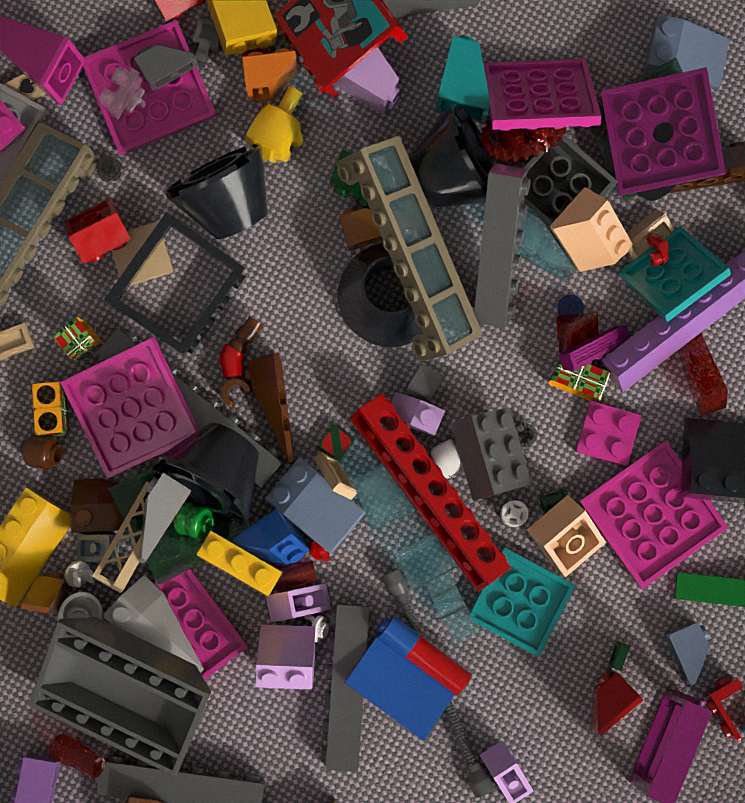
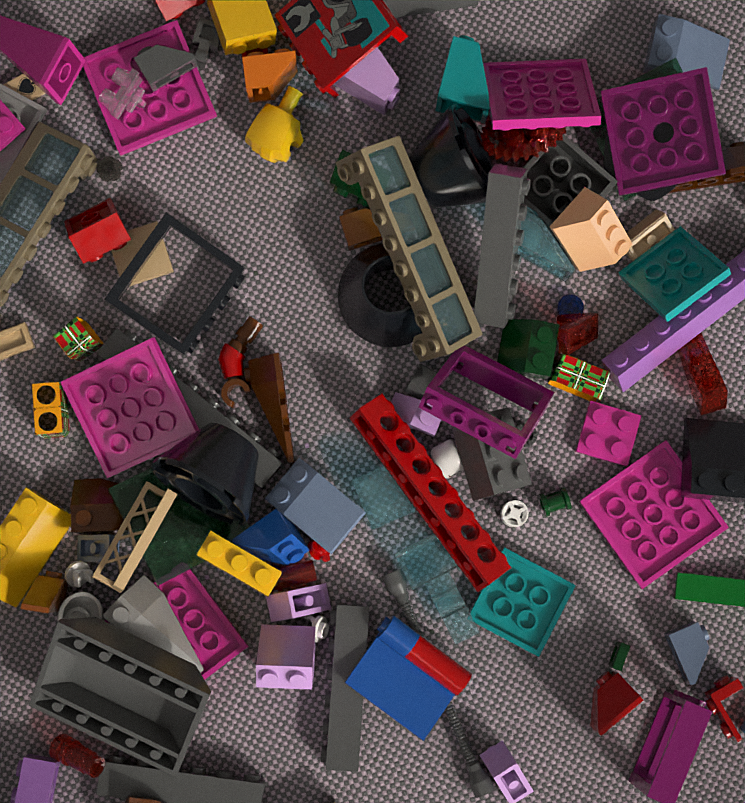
(41, 451): reddish brown head -> none
(160, 509): light grey slope -> none
(193, 520): green piece -> none
(224, 193): black cone -> none
(335, 475): tan tile -> none
(336, 442): dark green tile -> none
(476, 421): none -> magenta window
(529, 347): none -> dark green slope
(566, 535): light nougat brick -> none
(594, 348): magenta piece -> none
(660, 255): red arm -> none

